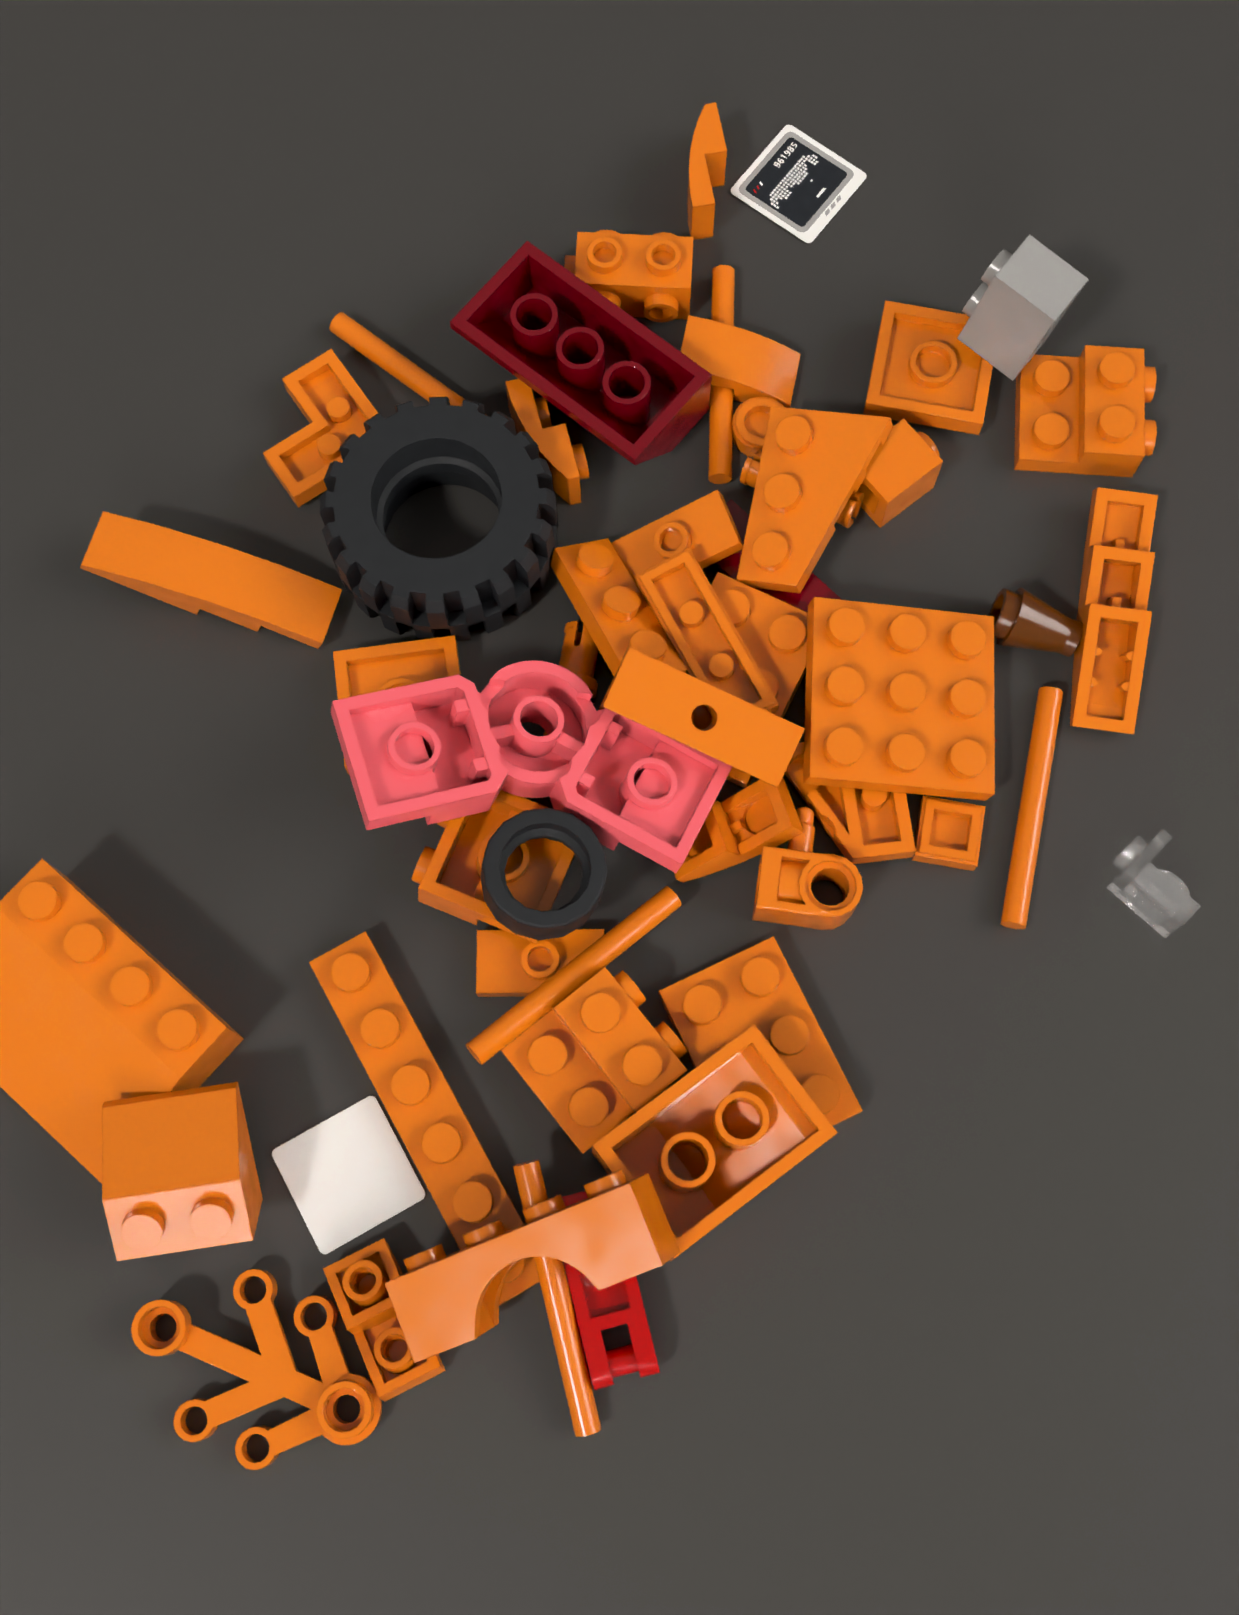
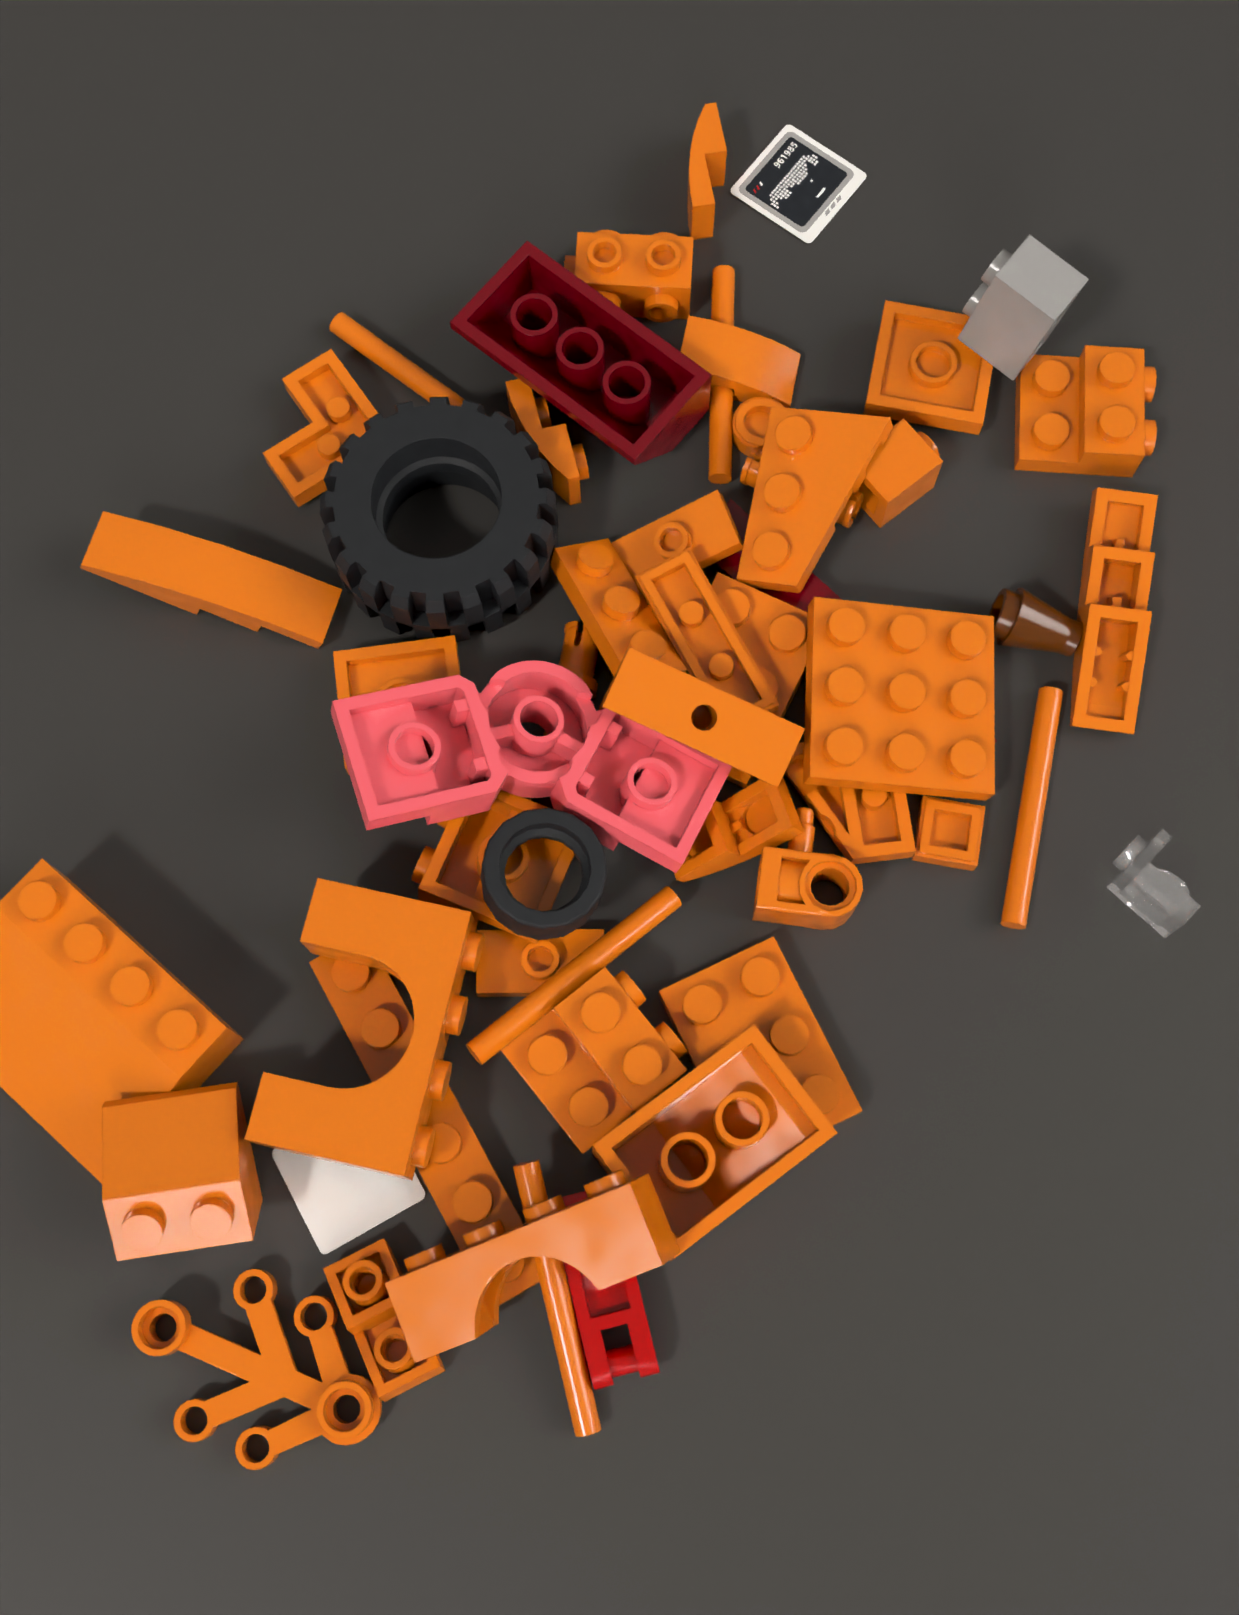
(385, 1121): none -> orange arch

